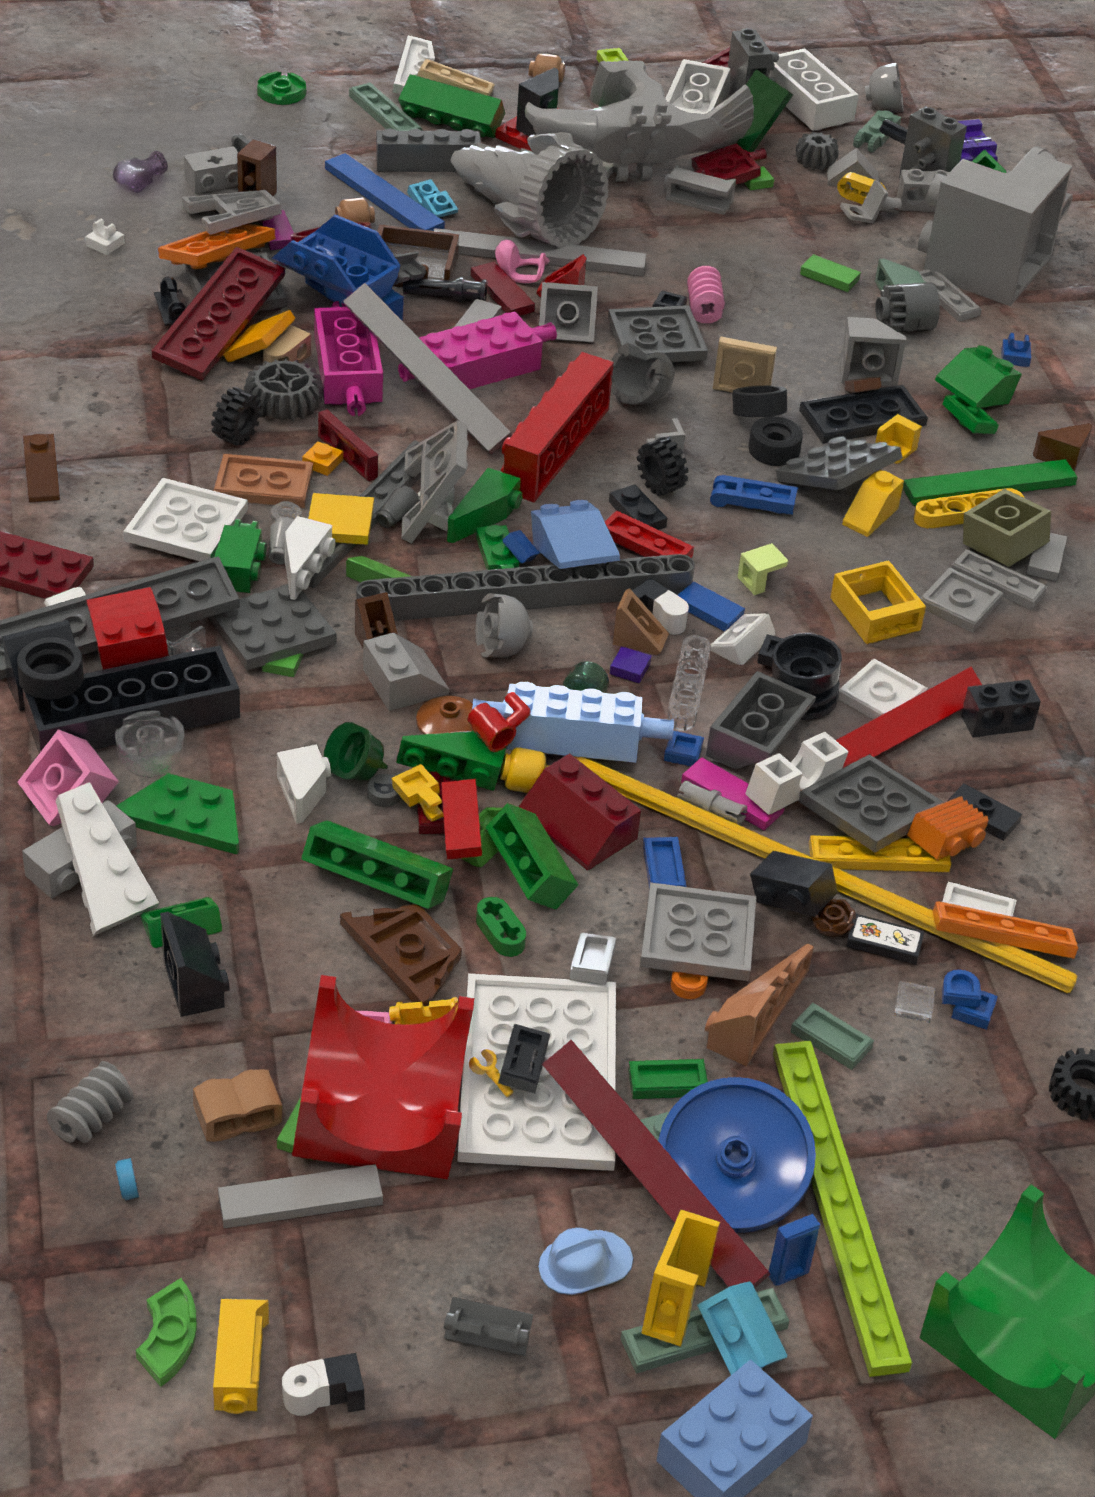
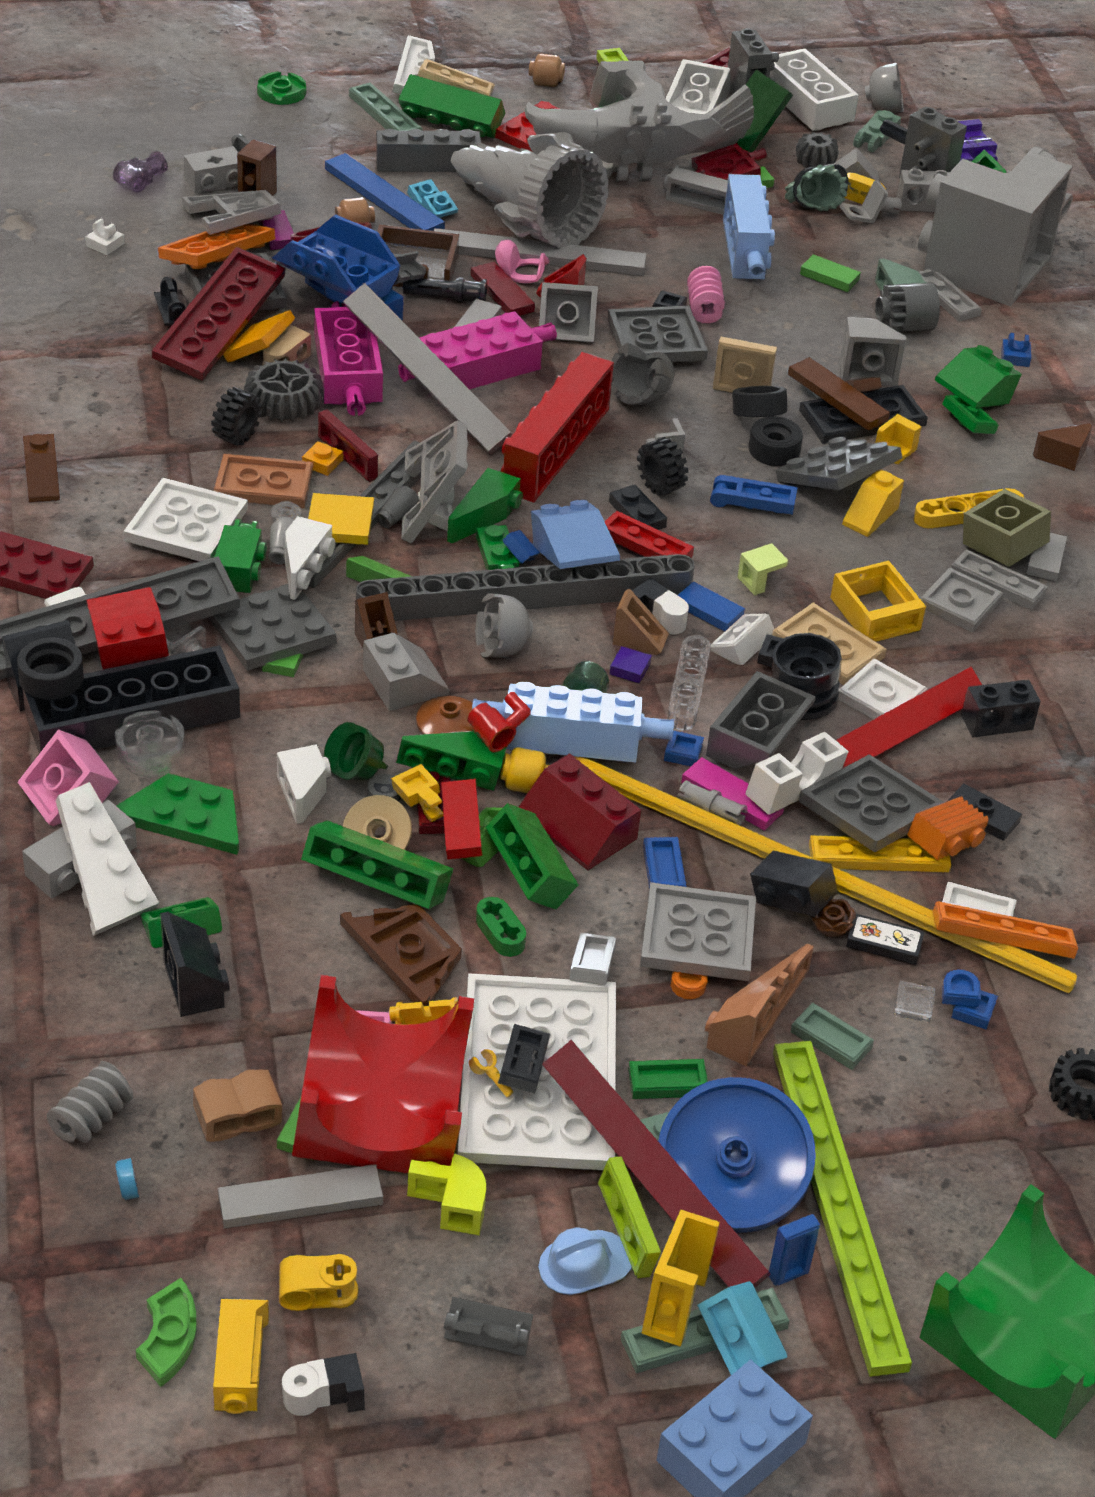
(314, 1282): none -> yellow piece
(381, 812): none -> tan dish
(458, 1188): none -> neon yellow brick
(539, 91): black slope -> none
(629, 1217): none -> lime tile
(747, 227): none -> light blue brick
(819, 187): none -> sand green hair
(838, 393): none -> reddish brown tile
(854, 646): none -> tan tile
(1018, 477): green tile -> none

